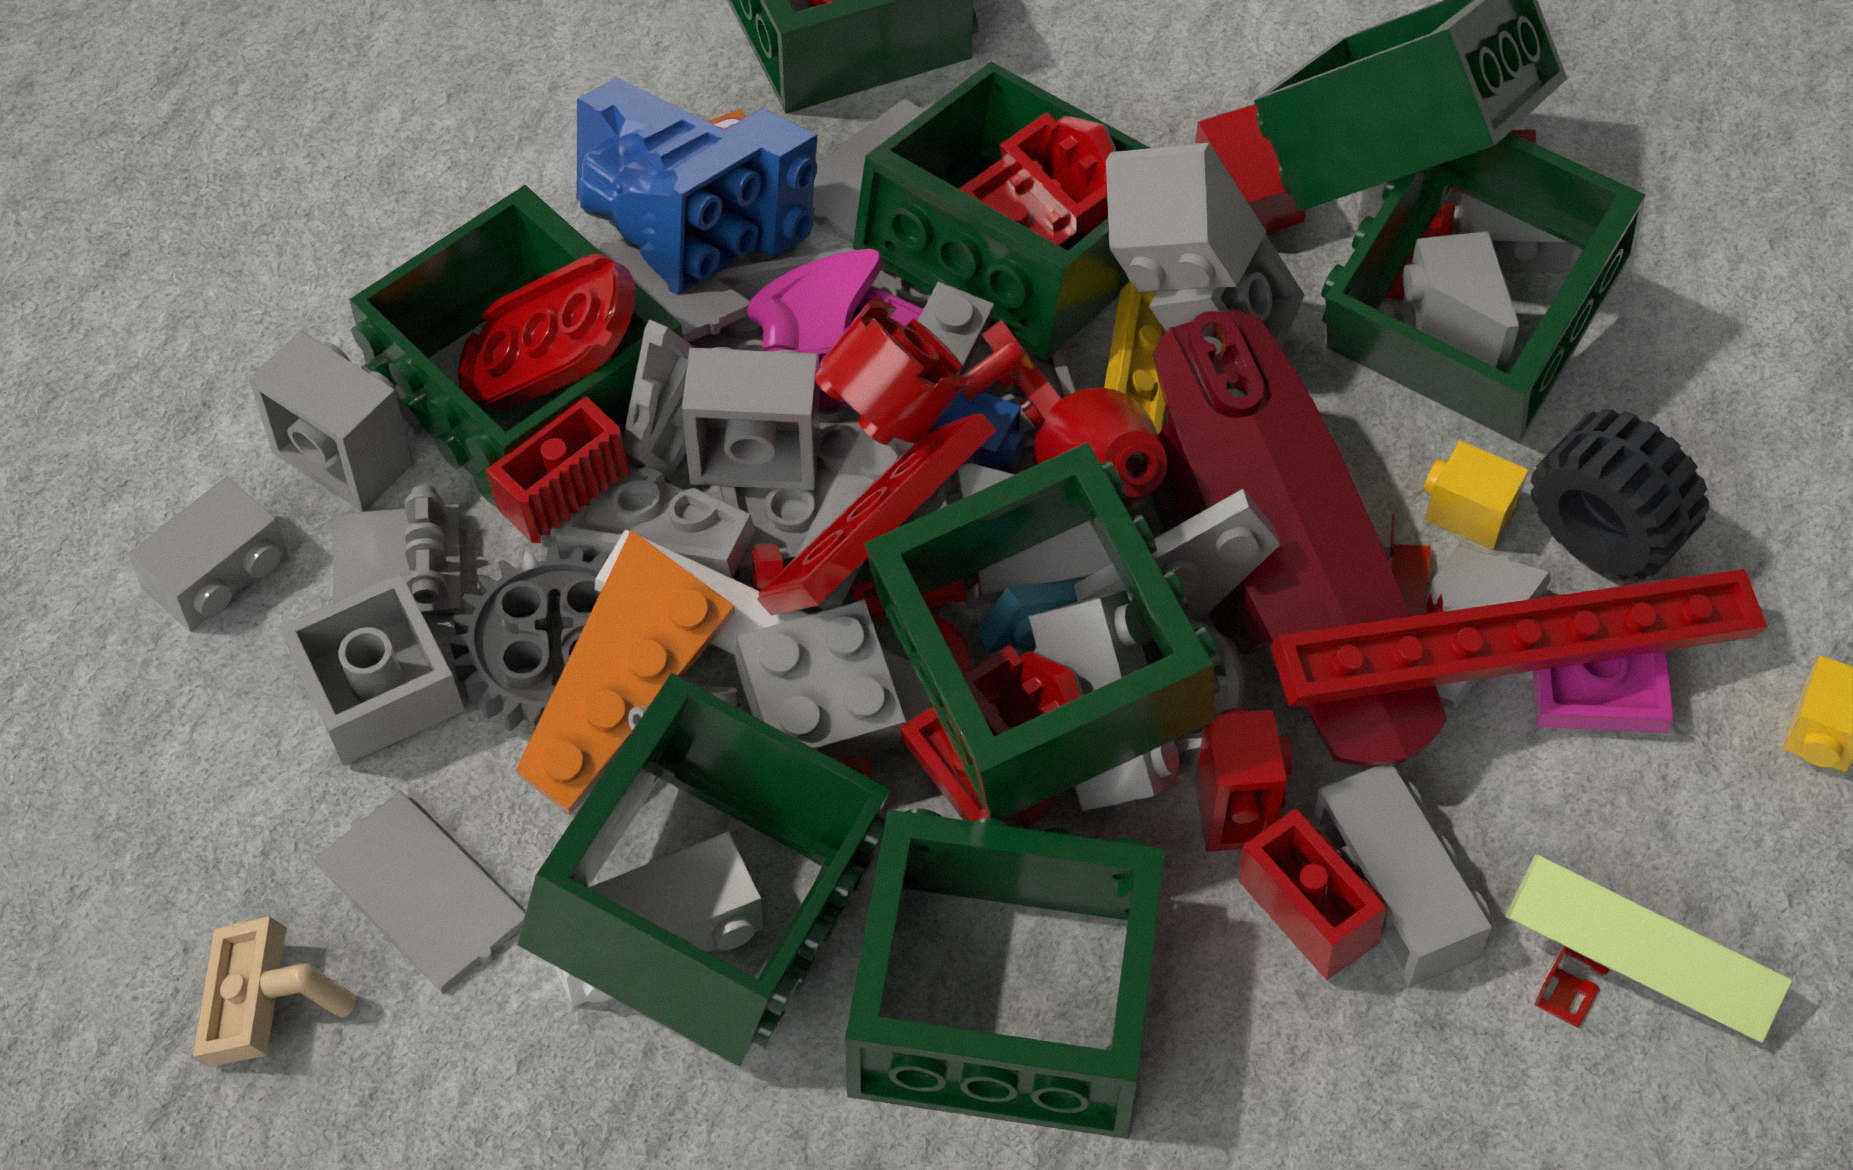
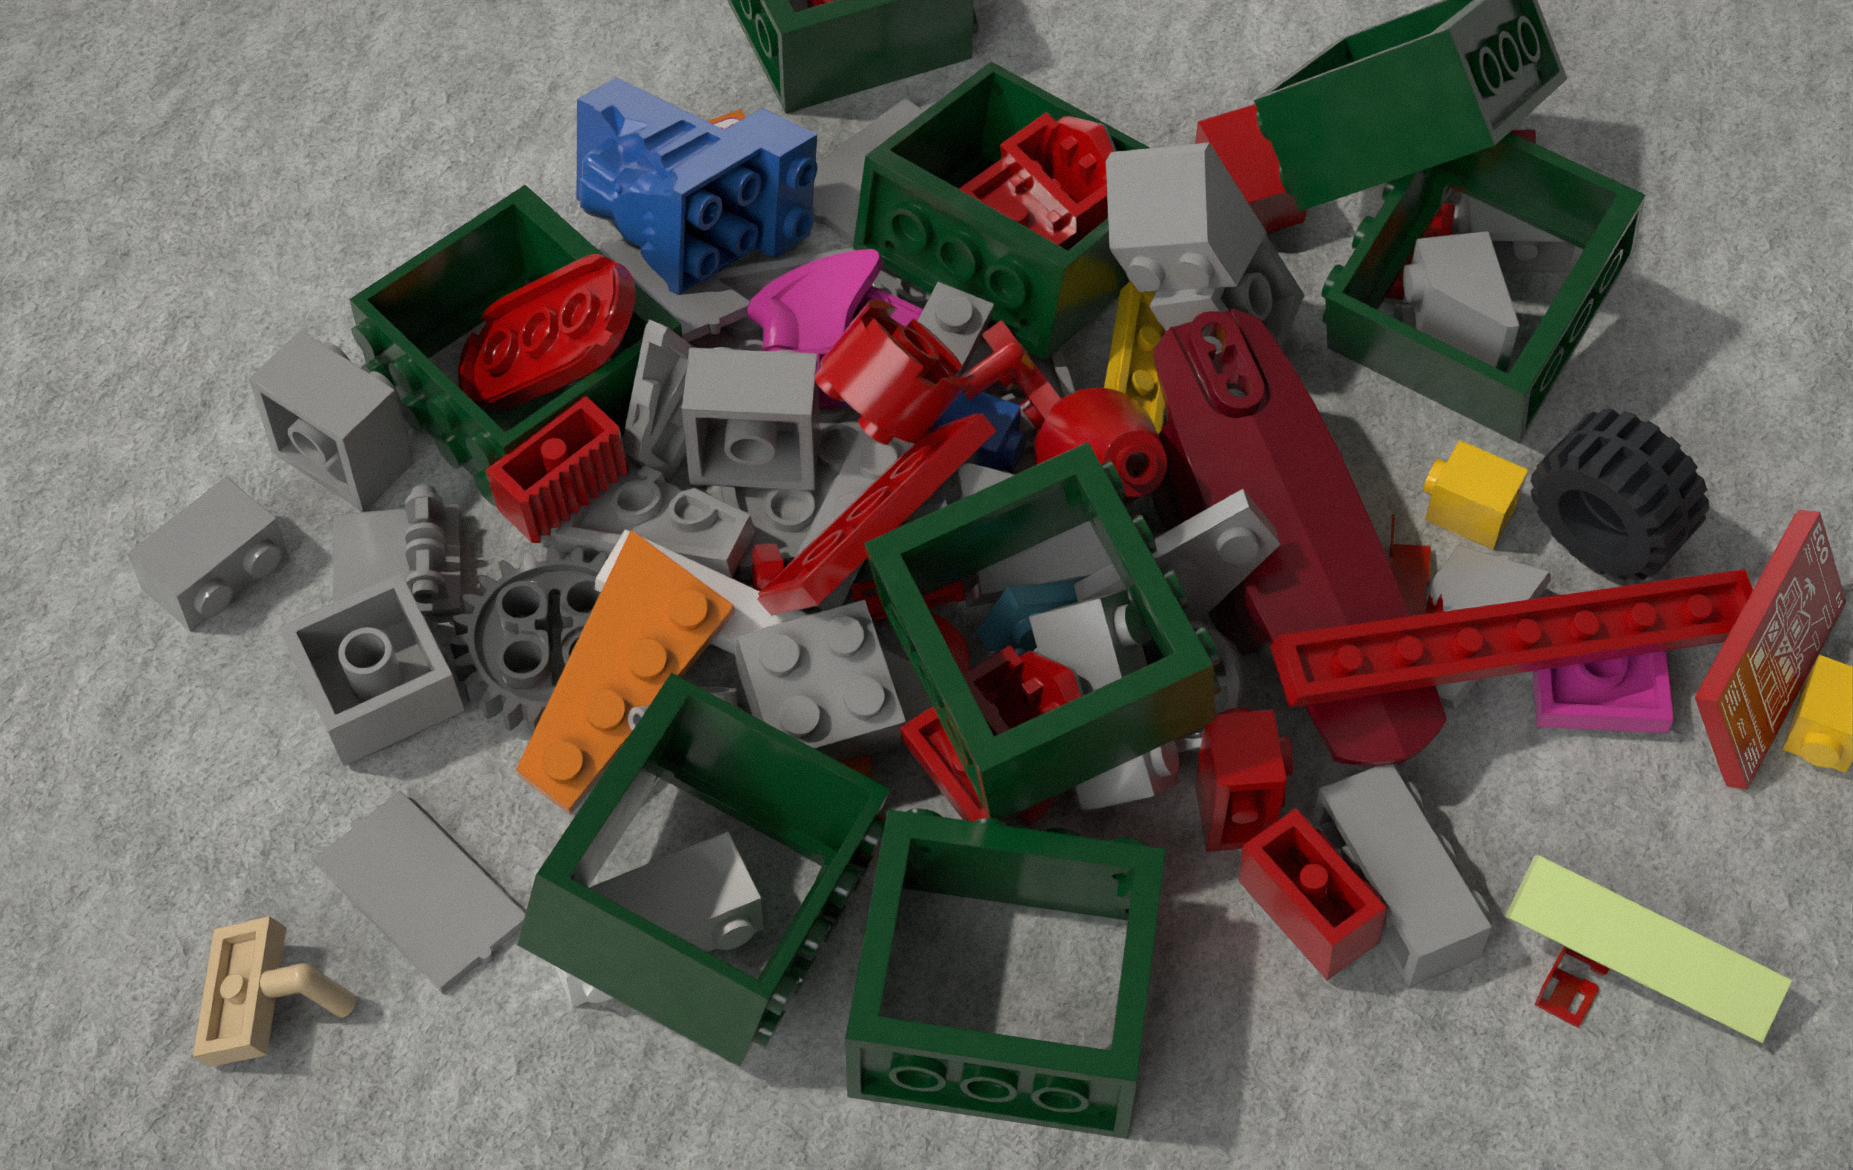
(1771, 649): none -> red tile

